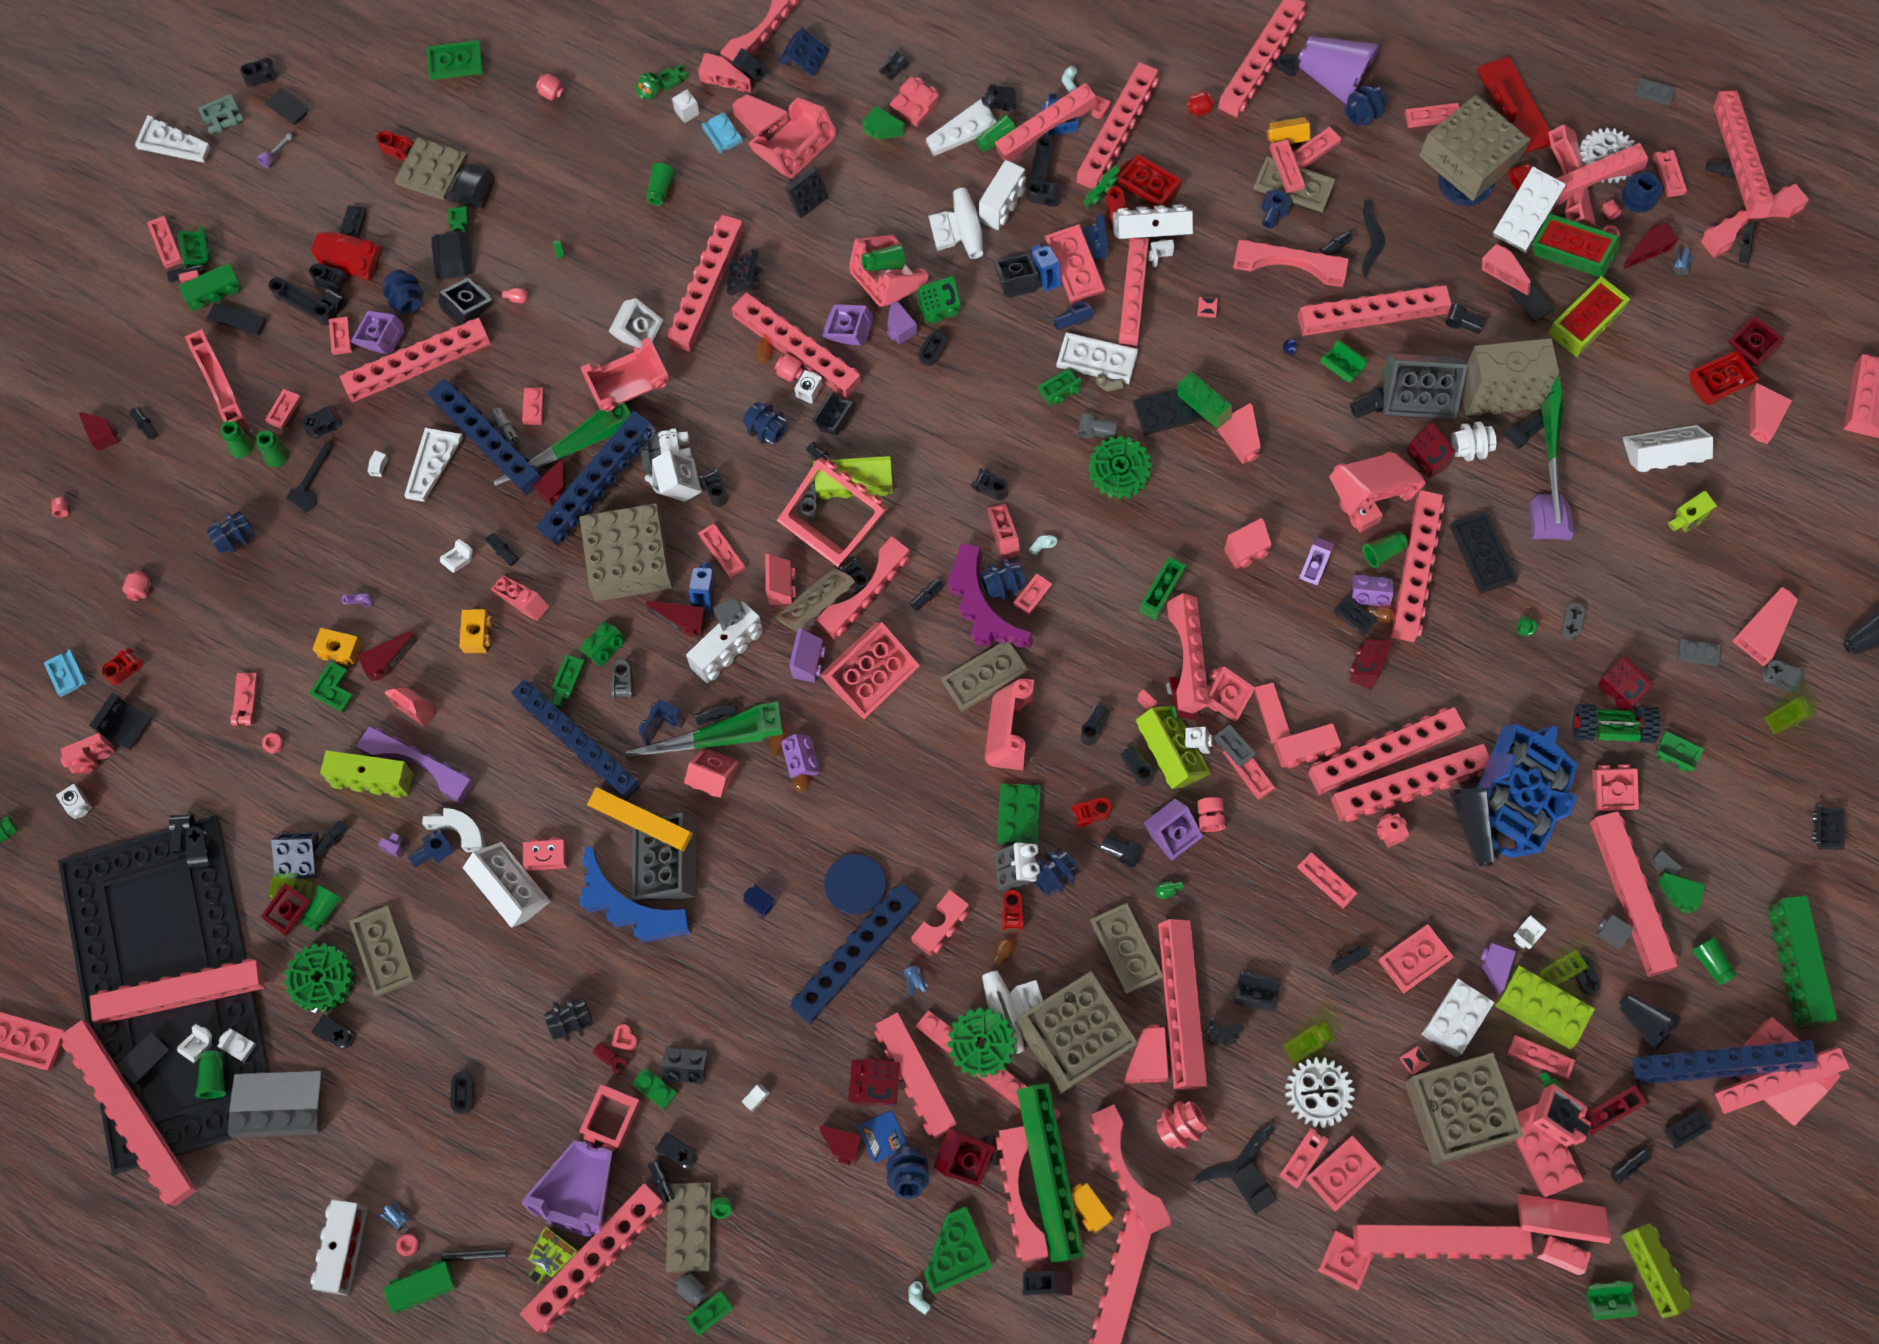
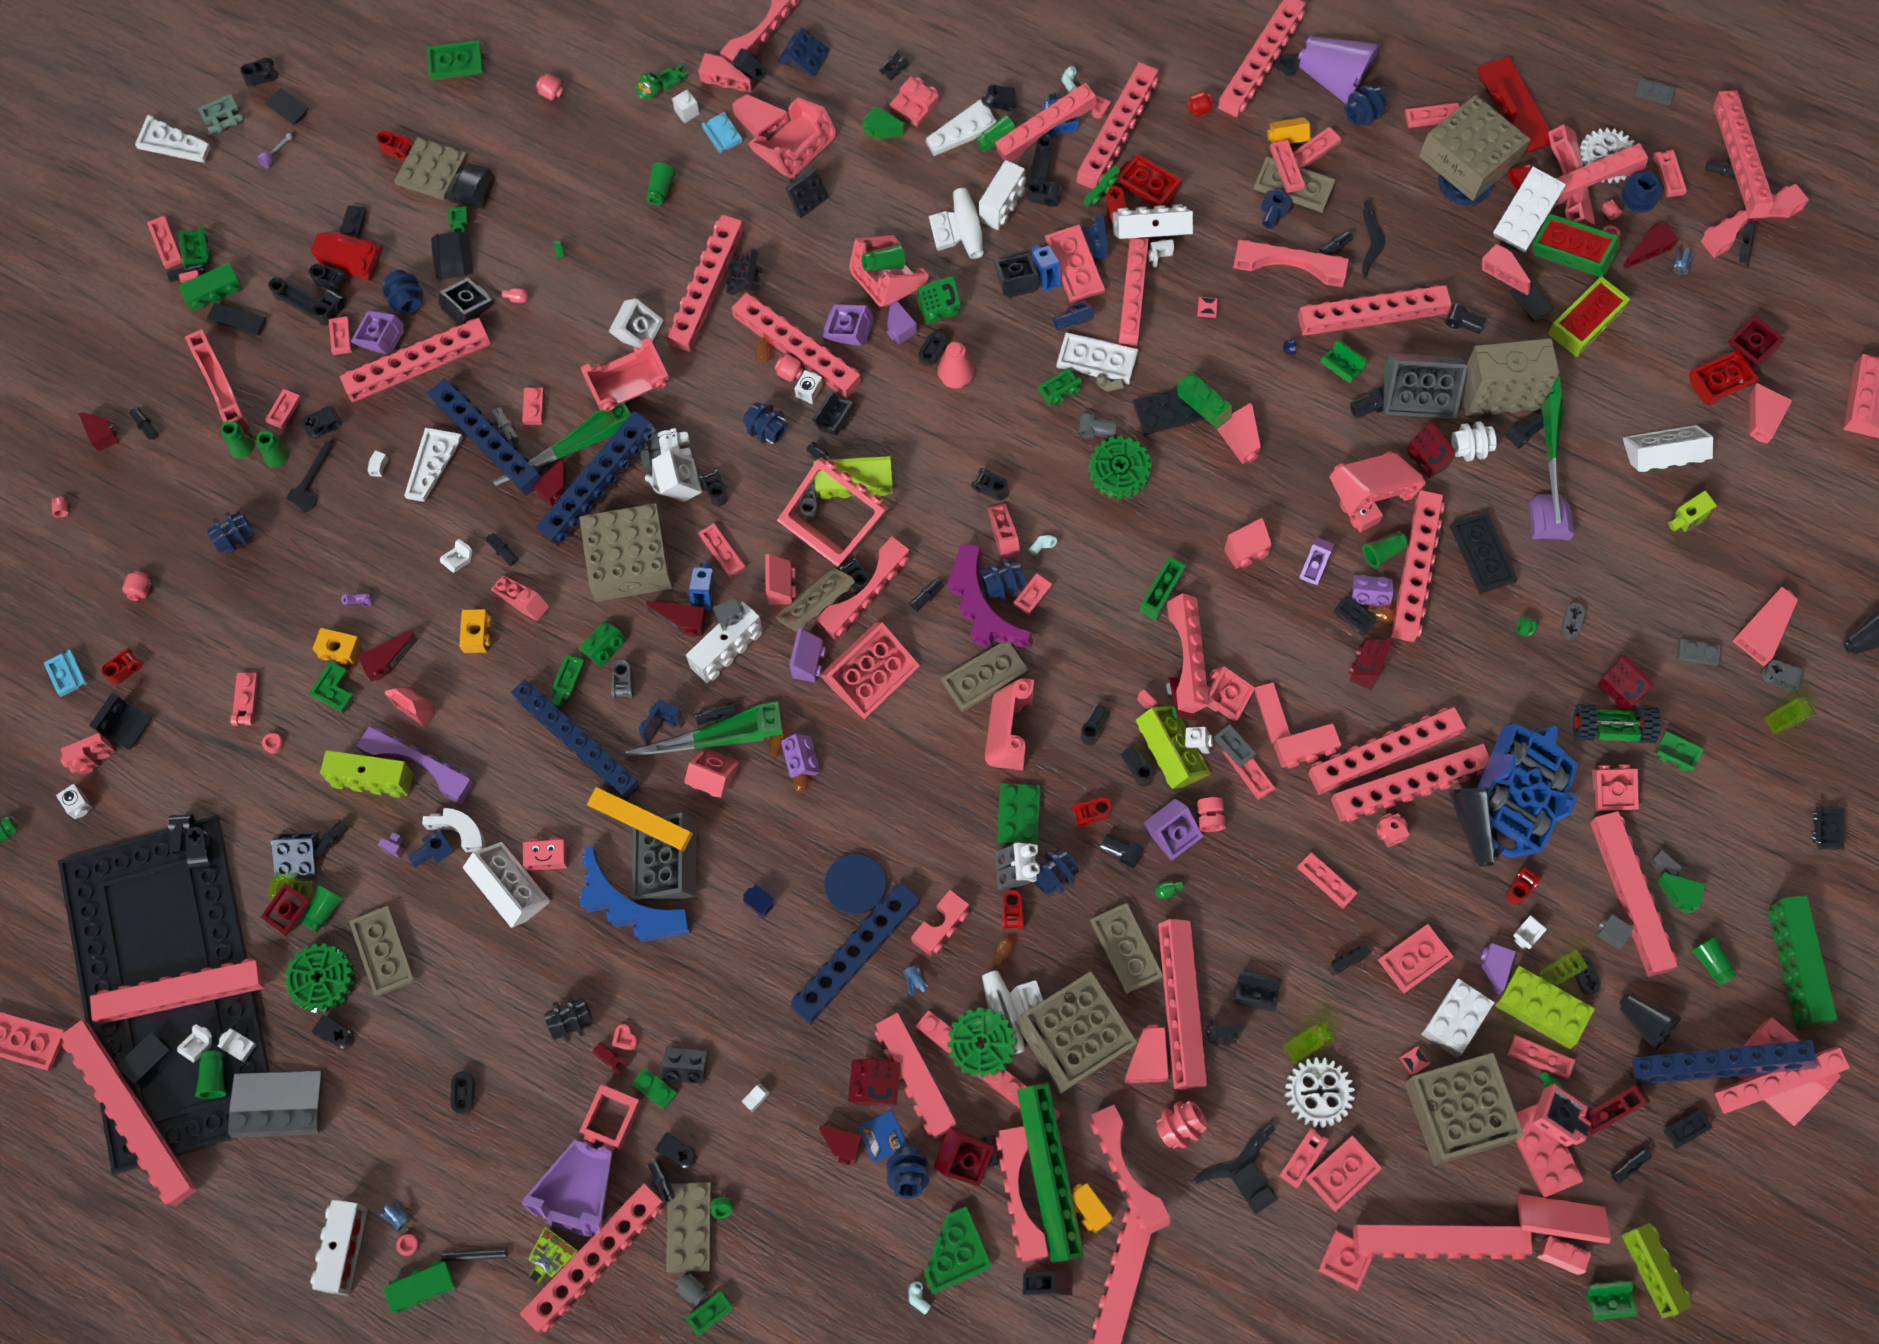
(956, 366): none -> coral cone
(1524, 883): none -> red piece

